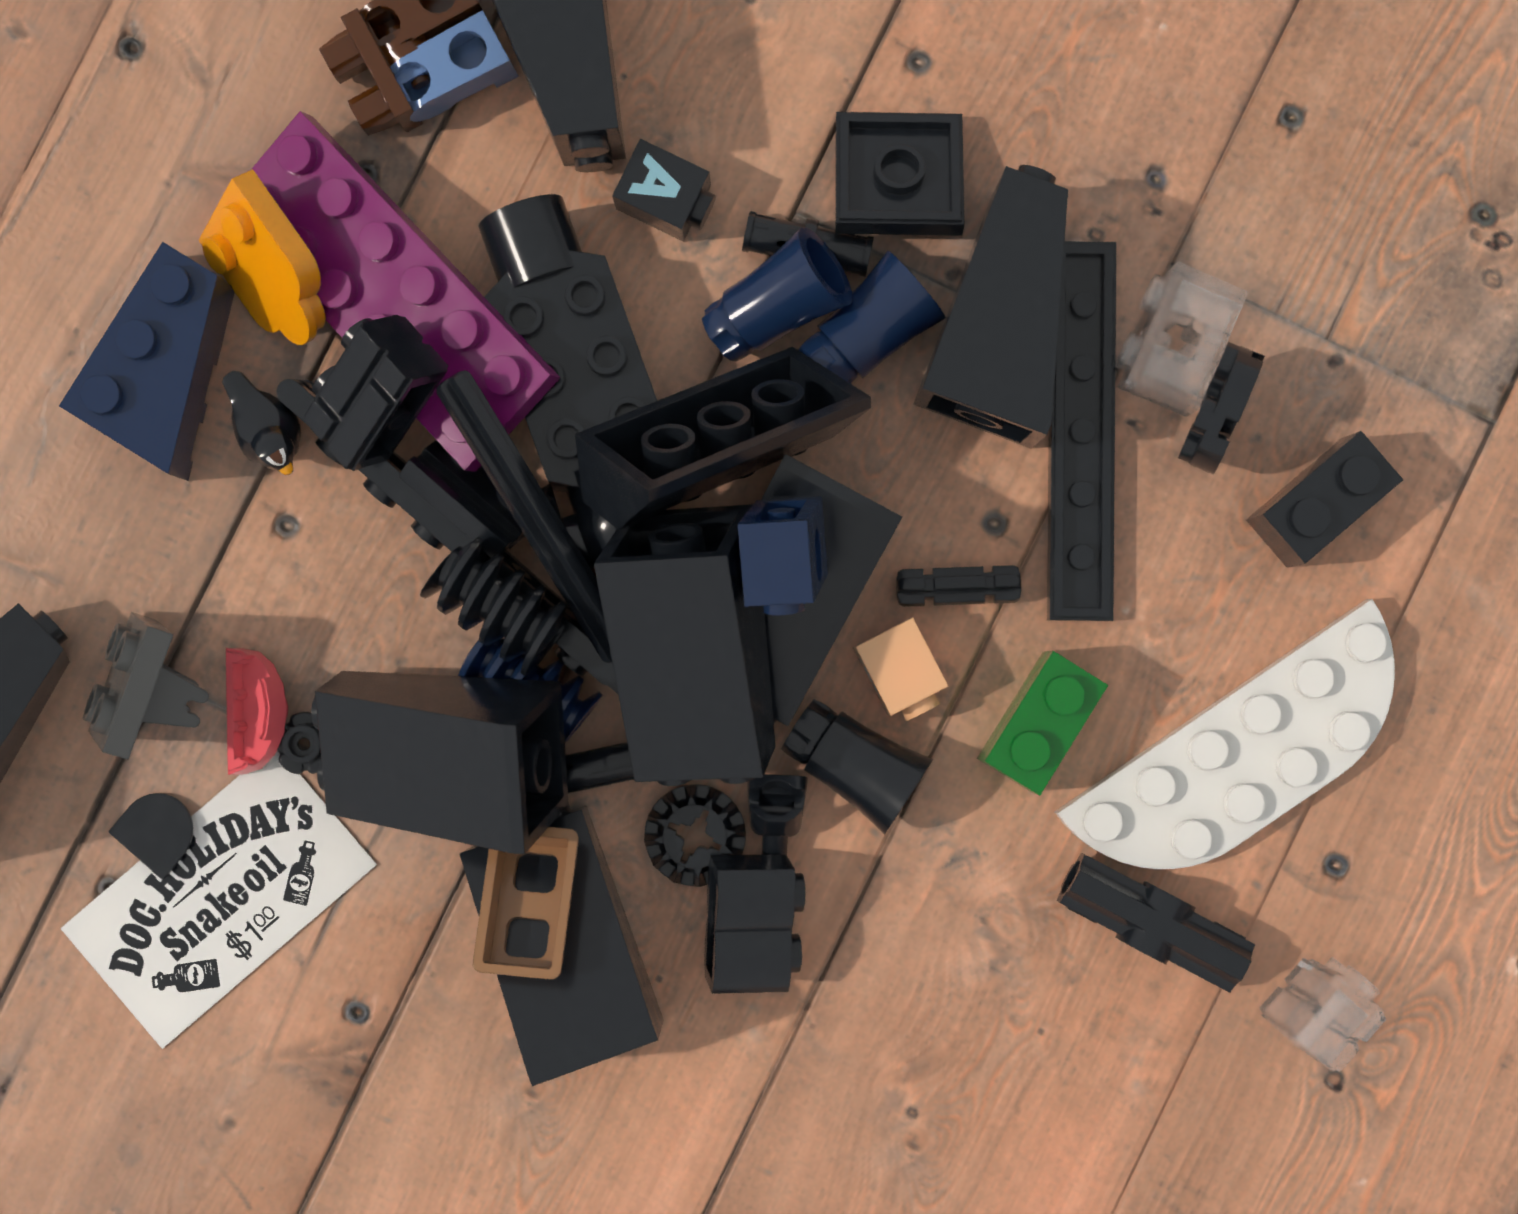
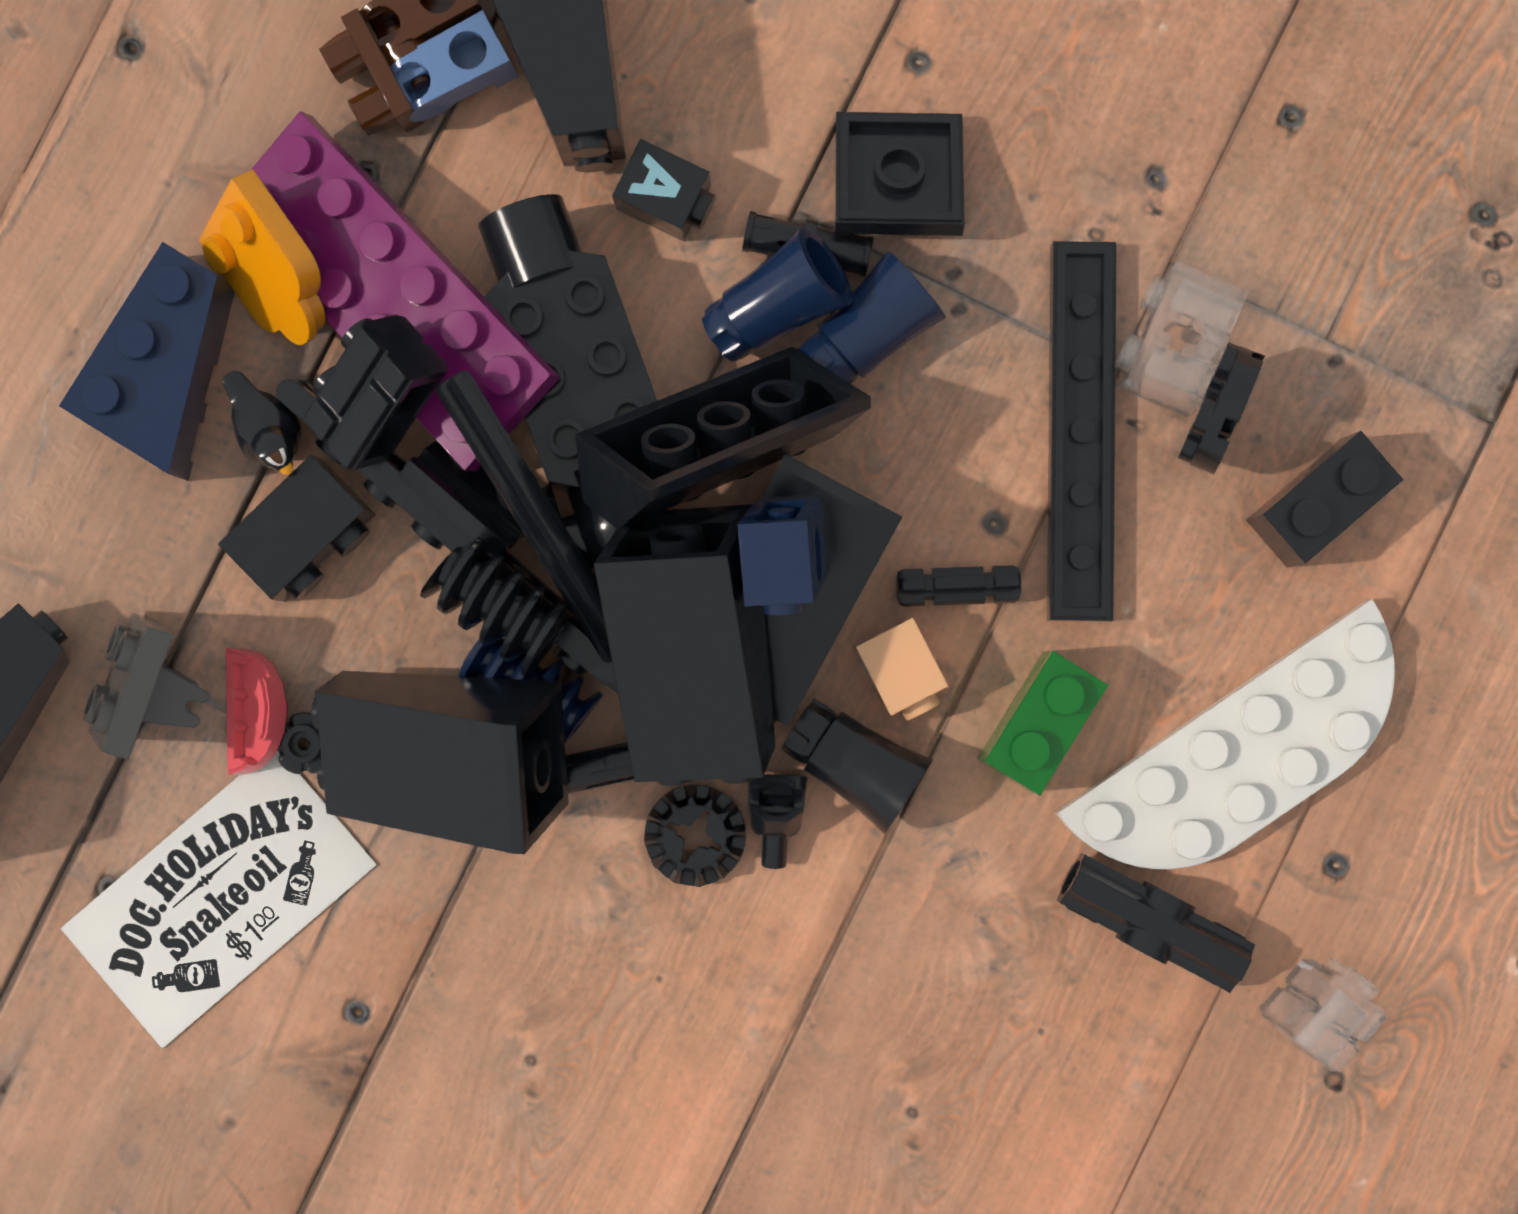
(155, 831): black piece -> none
(297, 530): none -> black brick
(504, 903): medium nougat piece -> none
(603, 994): black slope -> none
(752, 923): black brick -> none
(1002, 326): black slope -> none

